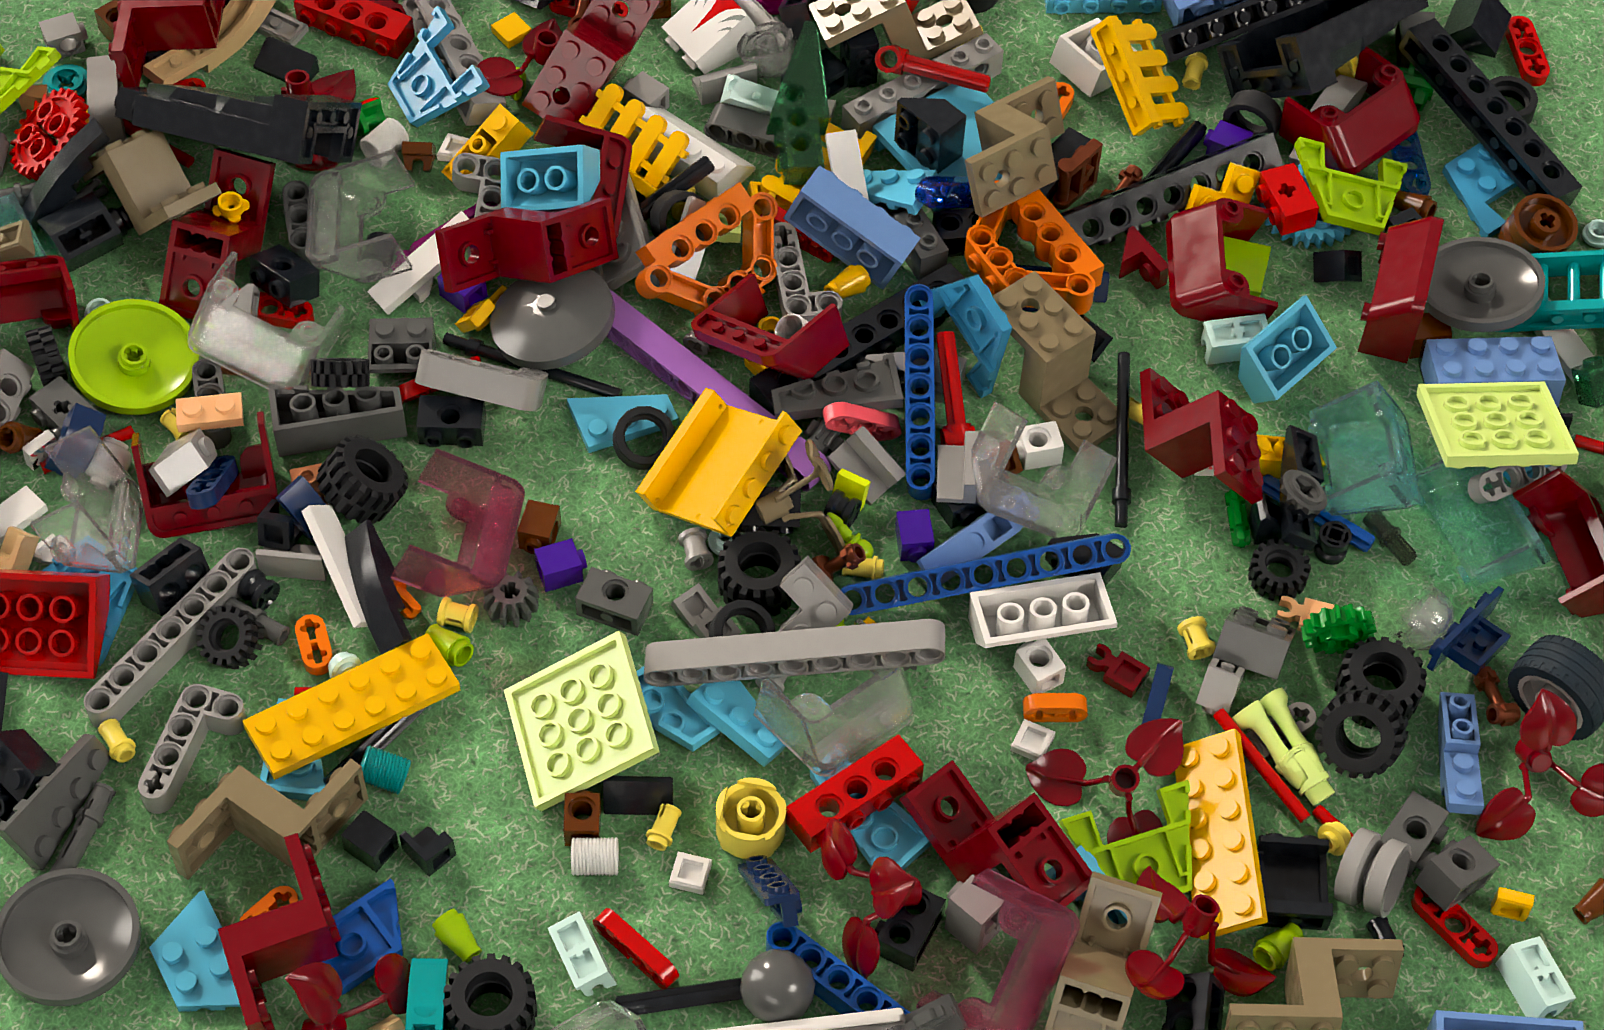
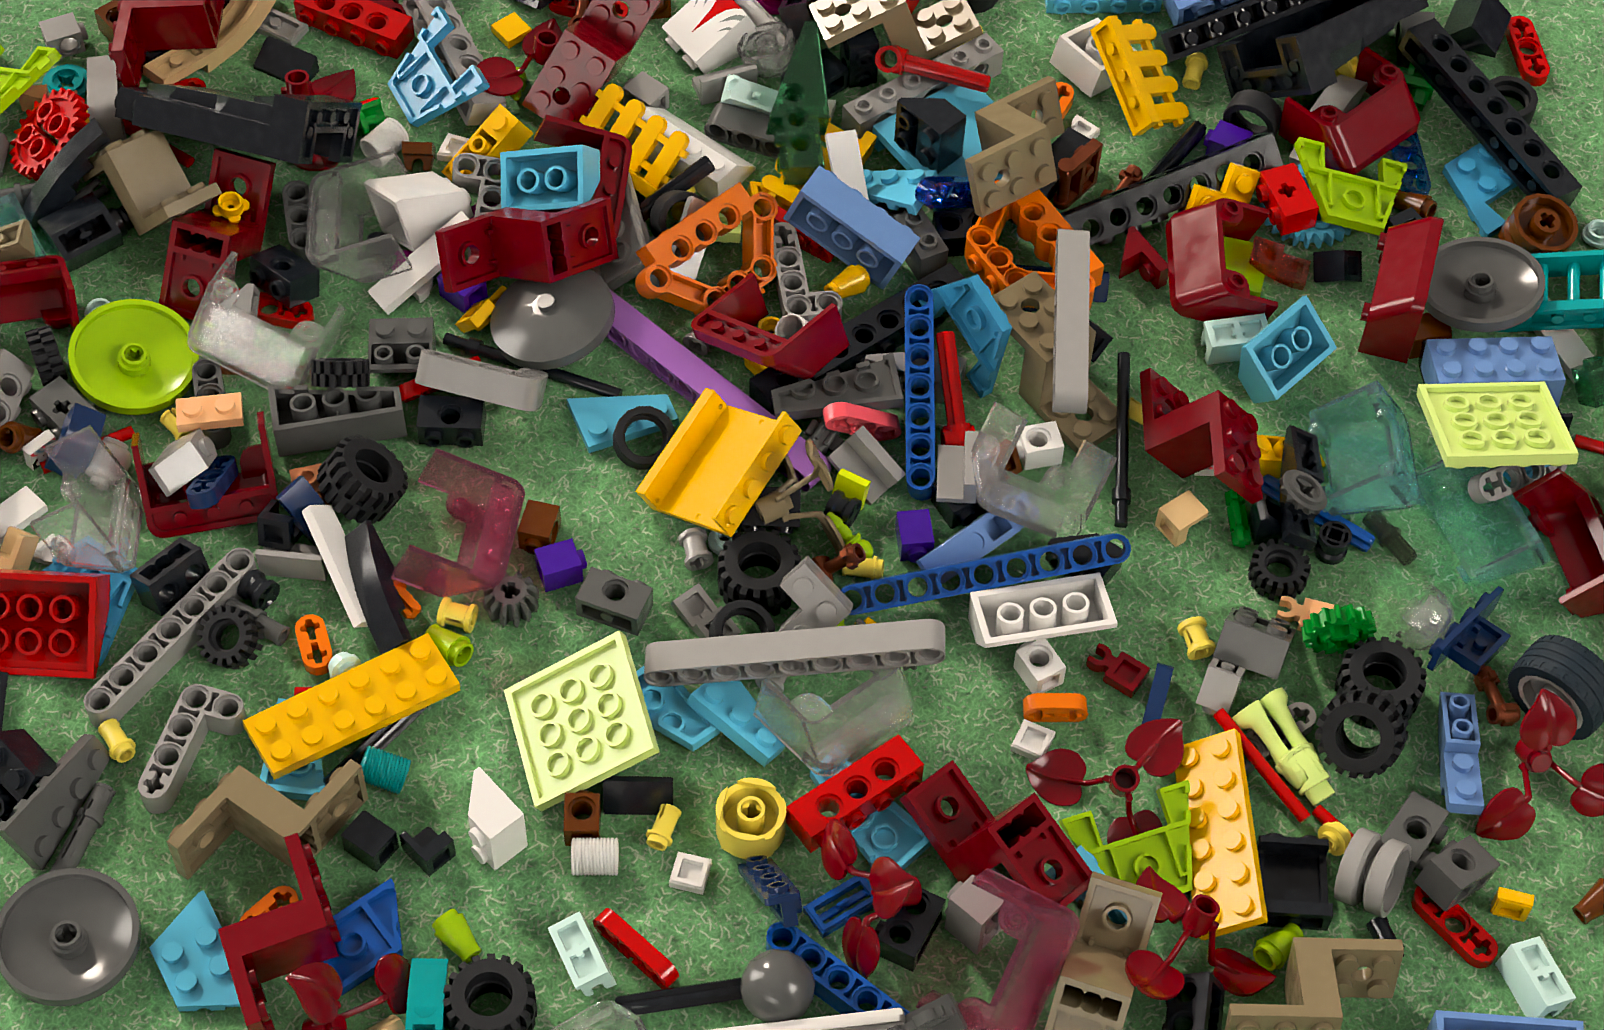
(416, 205): none -> white slope
(494, 823): none -> white slope
(838, 922): none -> blue tile
(1071, 322): none -> light grey beam
(1085, 127): none -> white tile
(1178, 516): none -> tan panel
(1284, 268): none -> clear red slope

